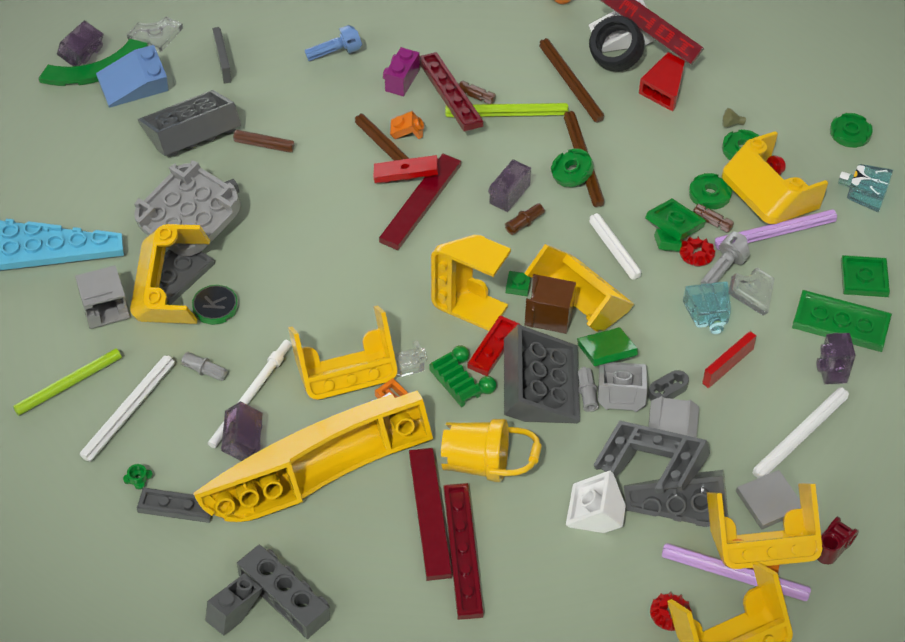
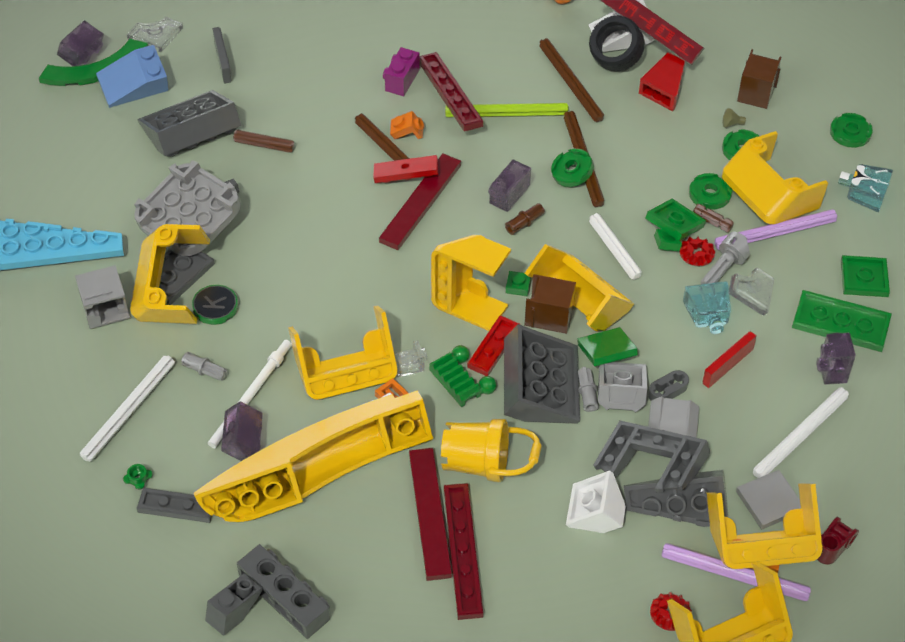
(67, 381): lime piece -> none
(348, 39): medium blue piece -> none
(477, 92): reddish brown axle -> none
(758, 80): none -> reddish brown piece
(777, 163): red plate -> none

